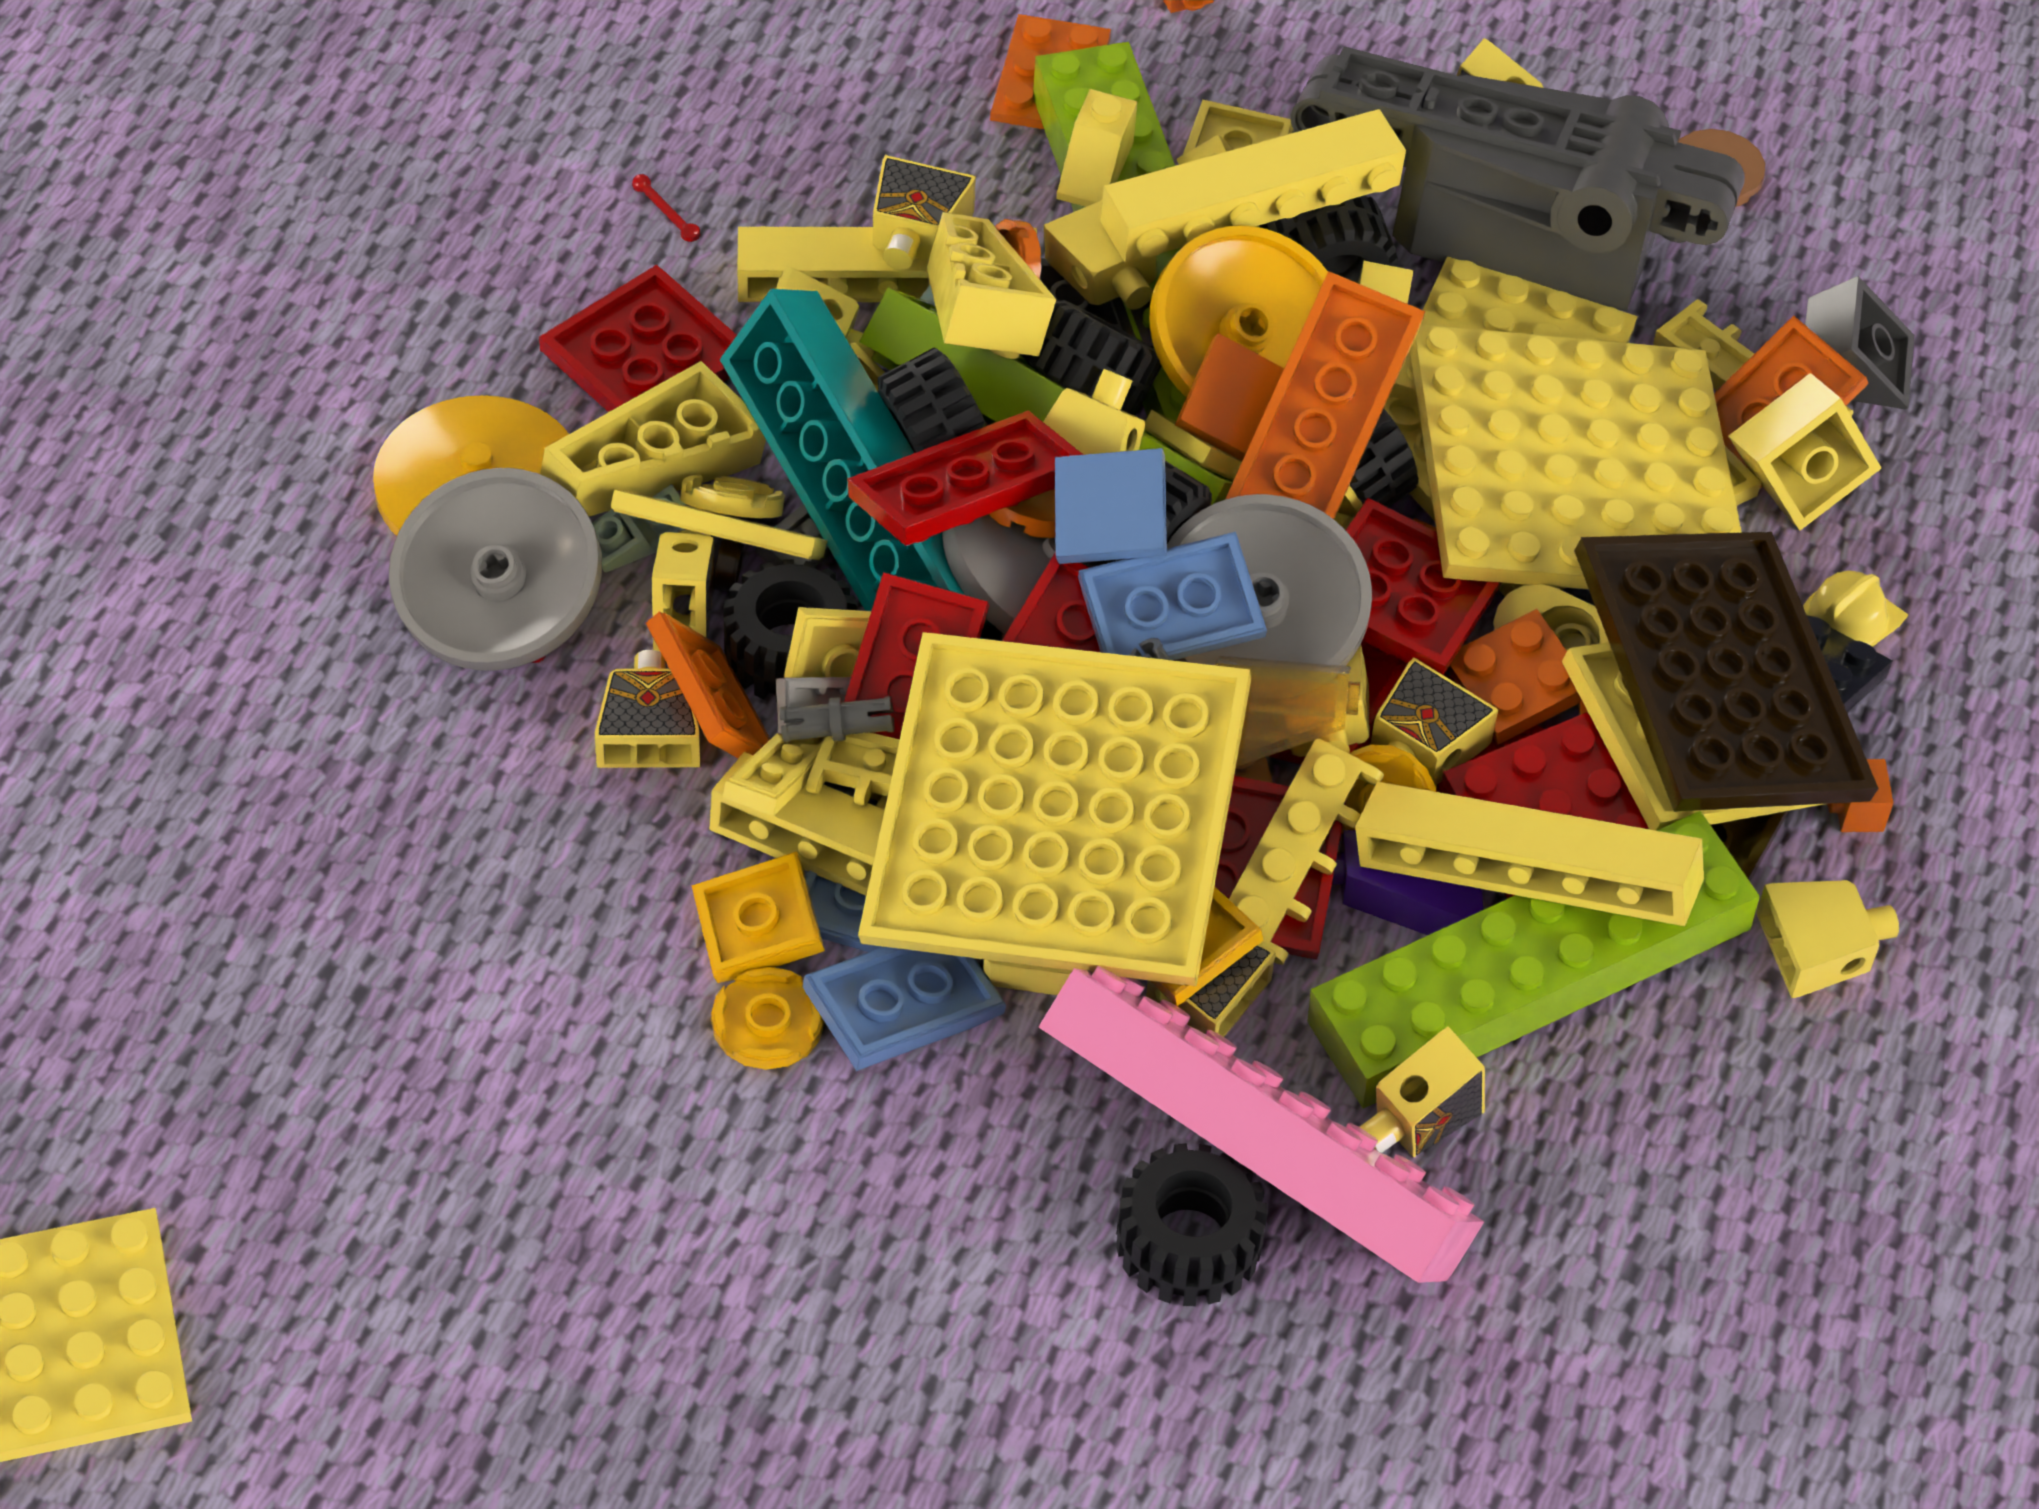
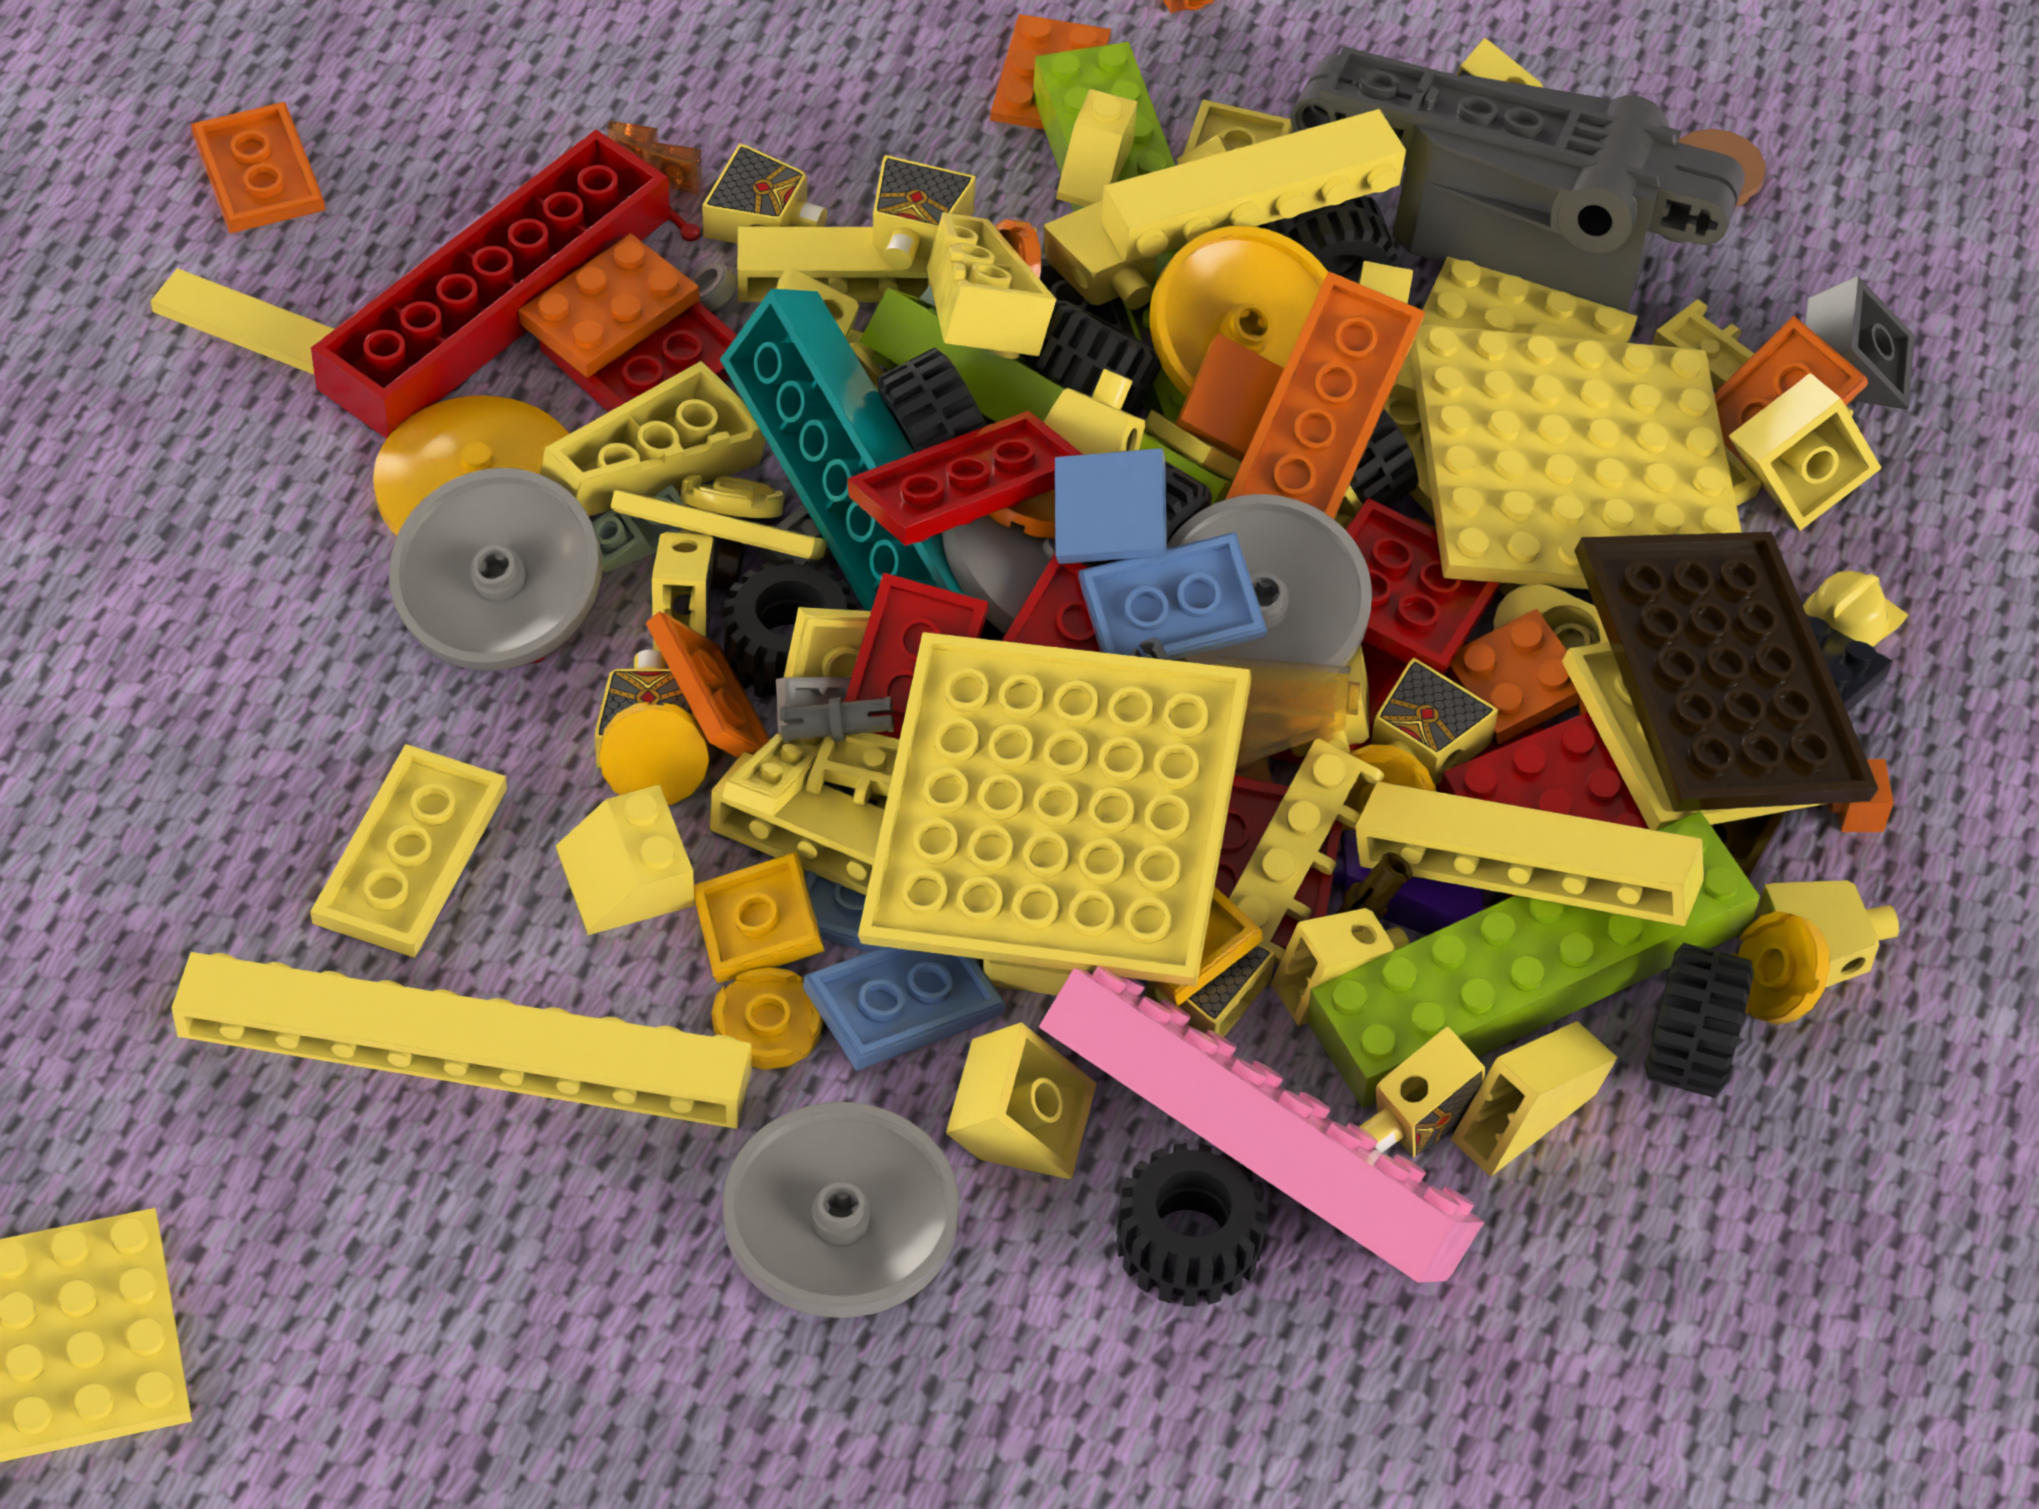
(239, 319): none -> light yellow tile
(257, 167): none -> orange tile
(409, 850): none -> light yellow plate
(463, 1039): none -> light yellow brick
(466, 296): none -> red brick
(609, 305): none -> orange plate
(627, 862): none -> light yellow slope
(653, 748): none -> yellow tile
(677, 162): none -> clear orange slope
(715, 285): none -> light grey tile
(758, 193): none -> torso
(840, 1209): none -> light grey dish
(1021, 1103): none -> light yellow slope
(1326, 949): none -> light yellow torso
(1378, 886): none -> dark brown pin
(1531, 1094): none -> light yellow slope
(1699, 1020): none -> black tyre
(1787, 964): none -> yellow tile

